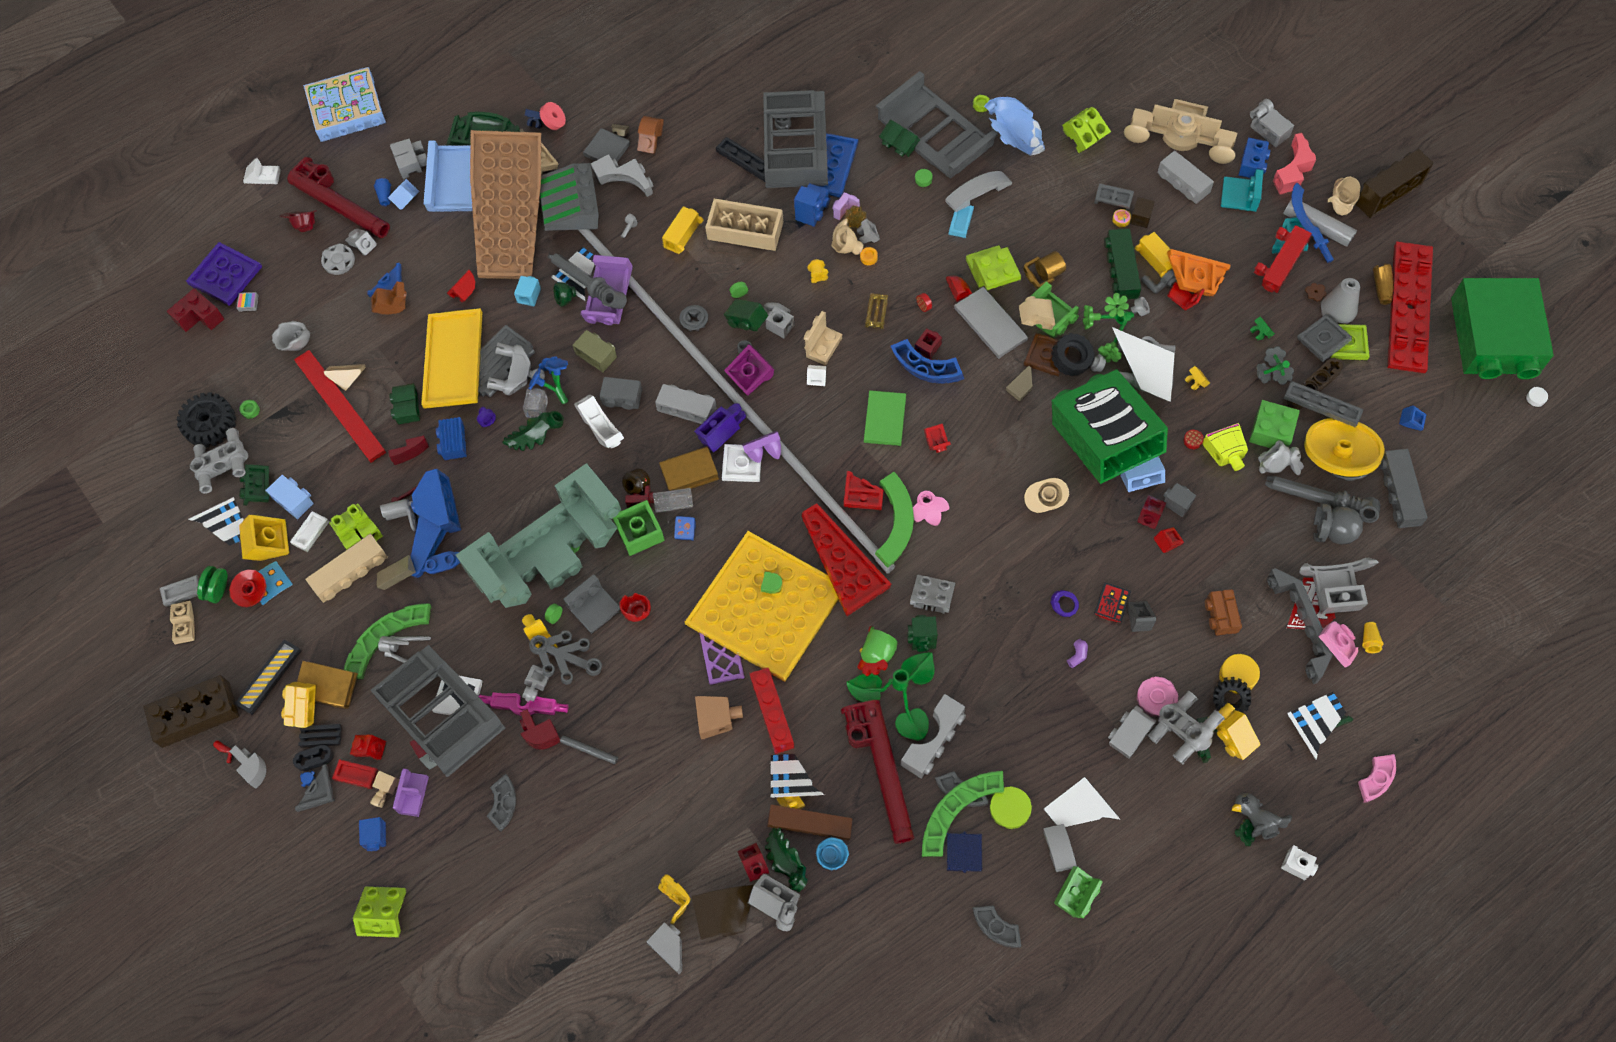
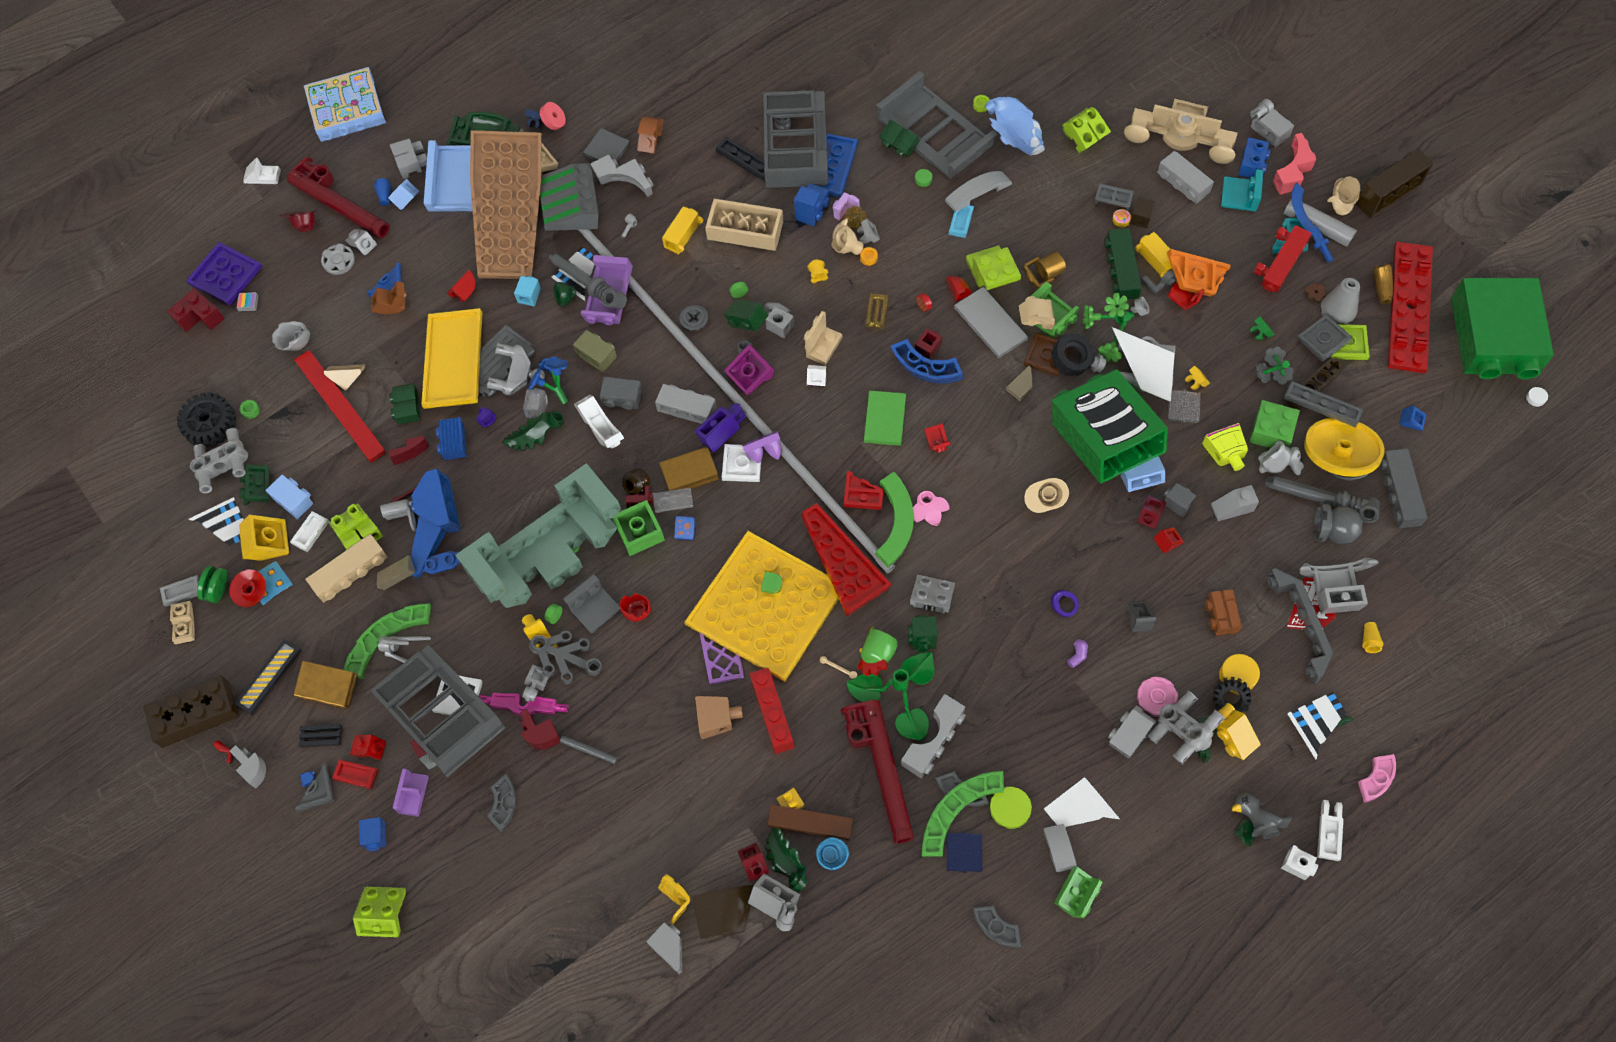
(299, 704): yellow brick -> none
(314, 761): black beam -> none
(385, 784): tan piece -> none
(620, 129): dark tan tile -> none
(790, 778): sticker -> none
(823, 659): none -> tan hinge
(1112, 602): piece -> none
(1184, 406): none -> clear piece
(1193, 439): red tile -> none
(1235, 503): none -> light grey slope
(1330, 832): none -> white hinge
(1340, 642): bright pink tile -> none

